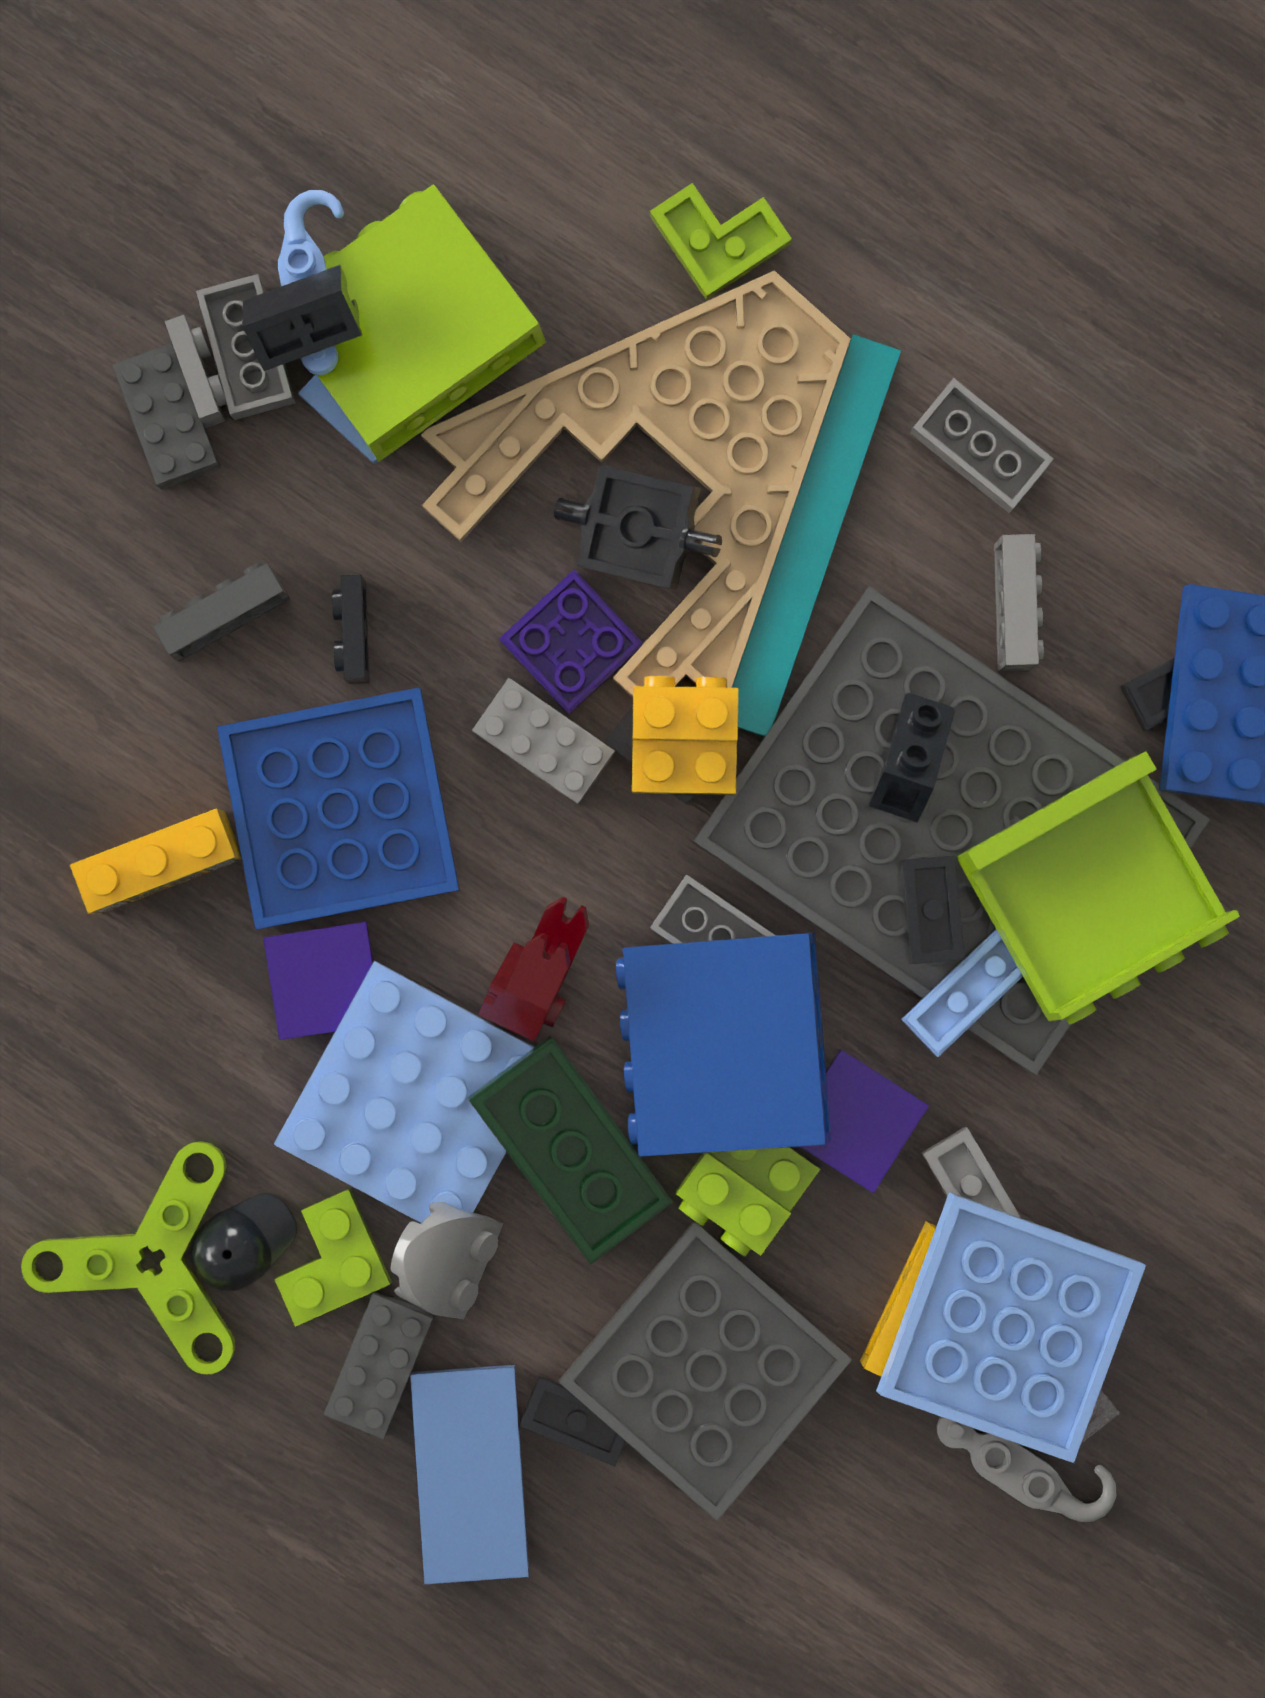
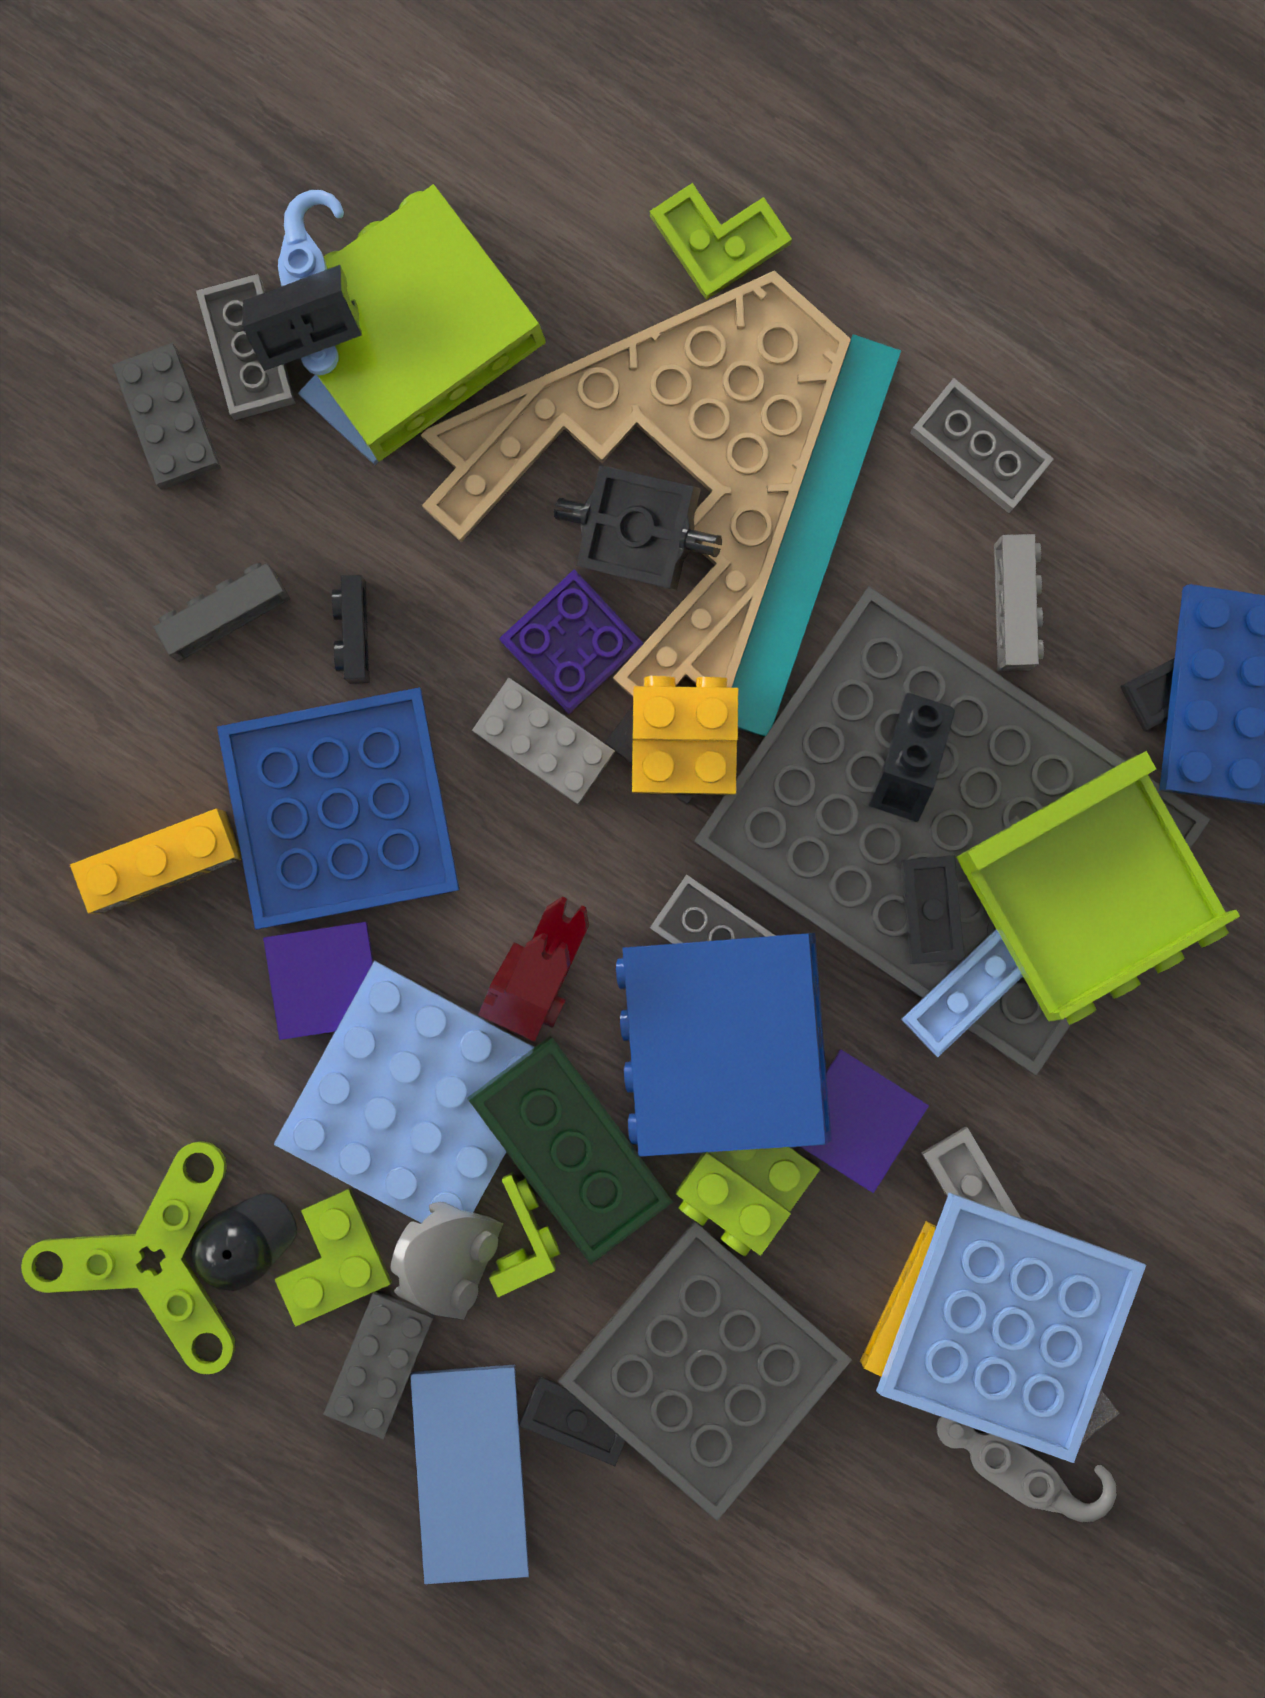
(191, 350): light grey plate -> none
(518, 1268): none -> lime bracket

